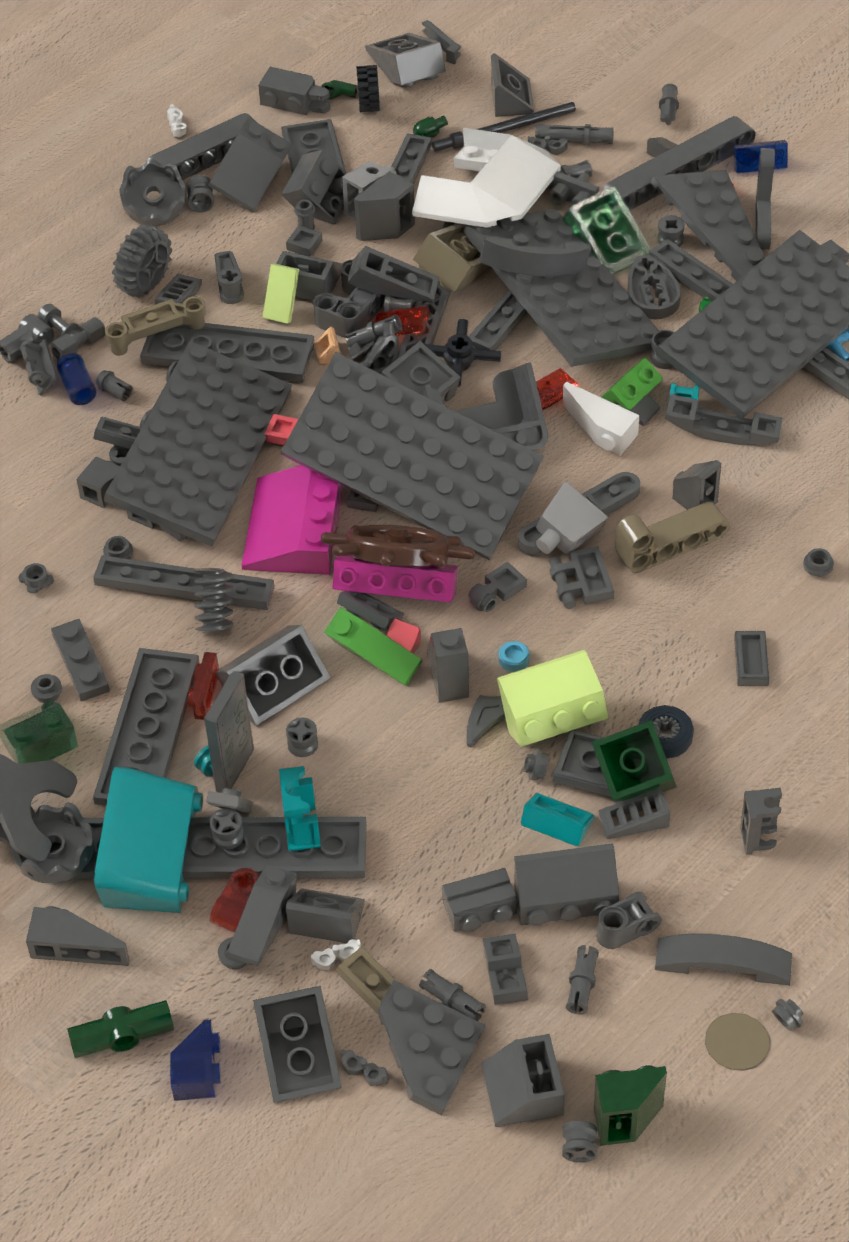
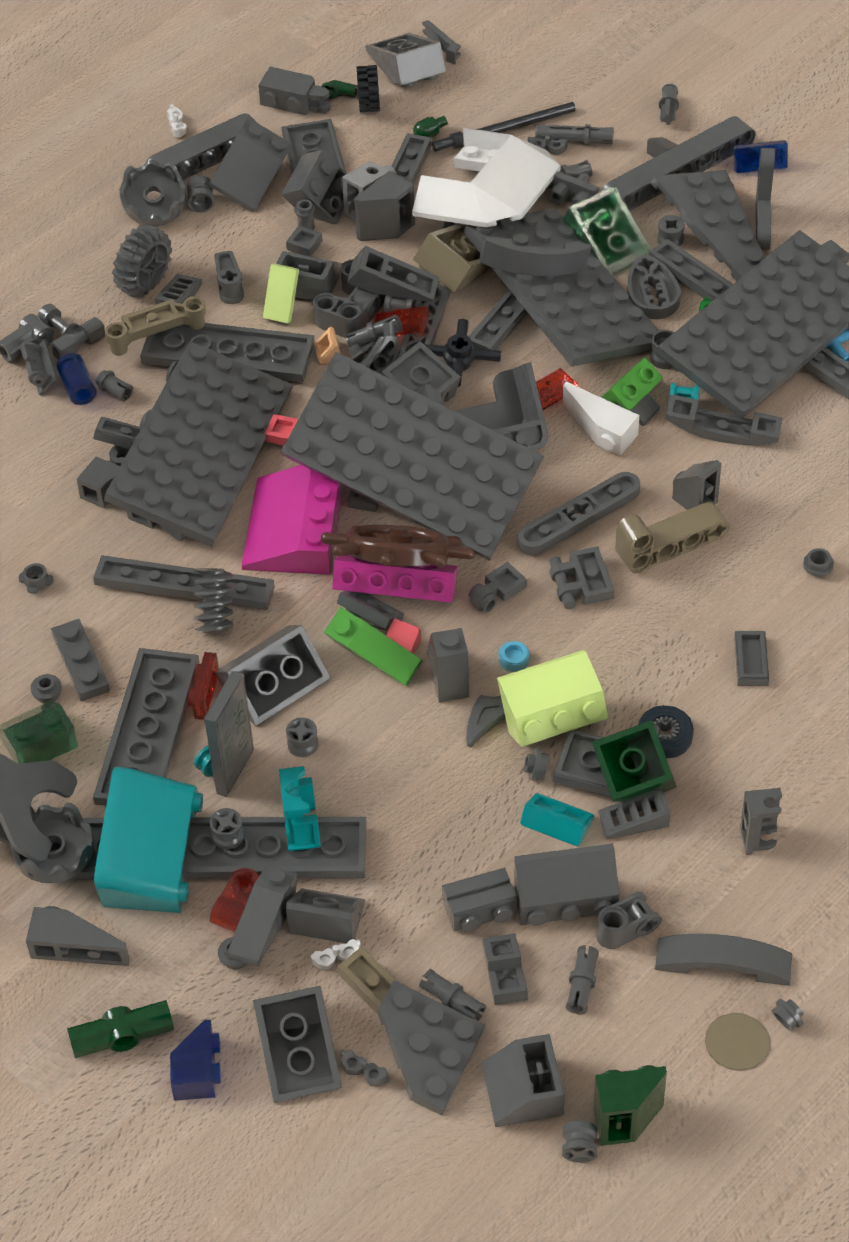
(118, 547): dark grey plate -> none
(229, 799): dark grey plate -> none
(509, 89): dark grey slope -> none
(568, 521): light grey torso -> none

